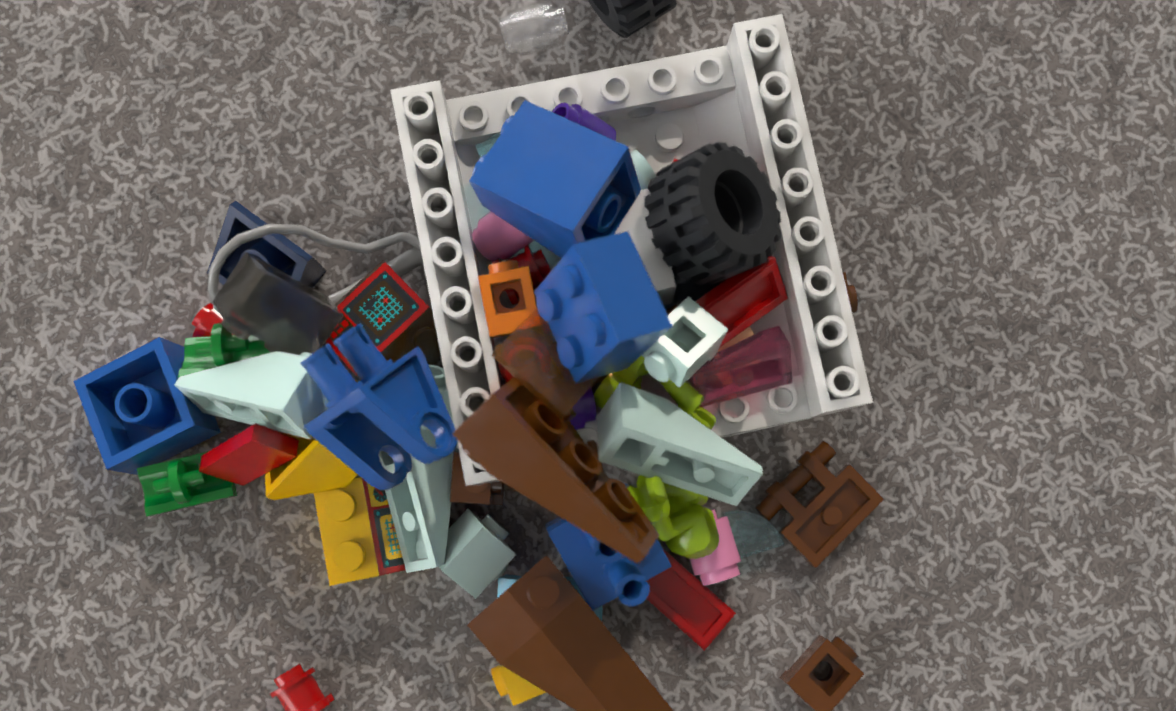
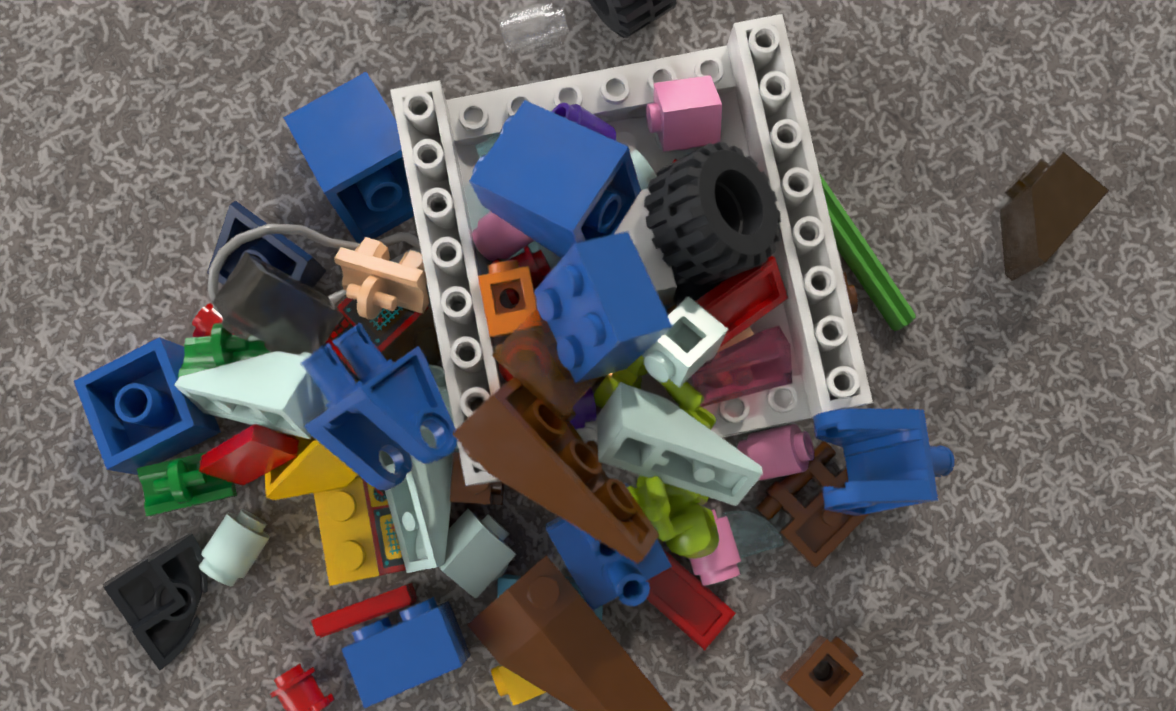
(162, 598): none -> black brick
(234, 547): none -> light aqua brick
(356, 156): none -> blue slope
(364, 610): none -> red tile
(382, 283): none -> light nougat hips
(405, 654): none -> blue brick
(685, 113): none -> bright pink brick
(779, 450): none -> bright pink brick
(867, 266): none -> bright green axle
(884, 457): none -> blue piece
(1045, 211): none -> dark brown slope

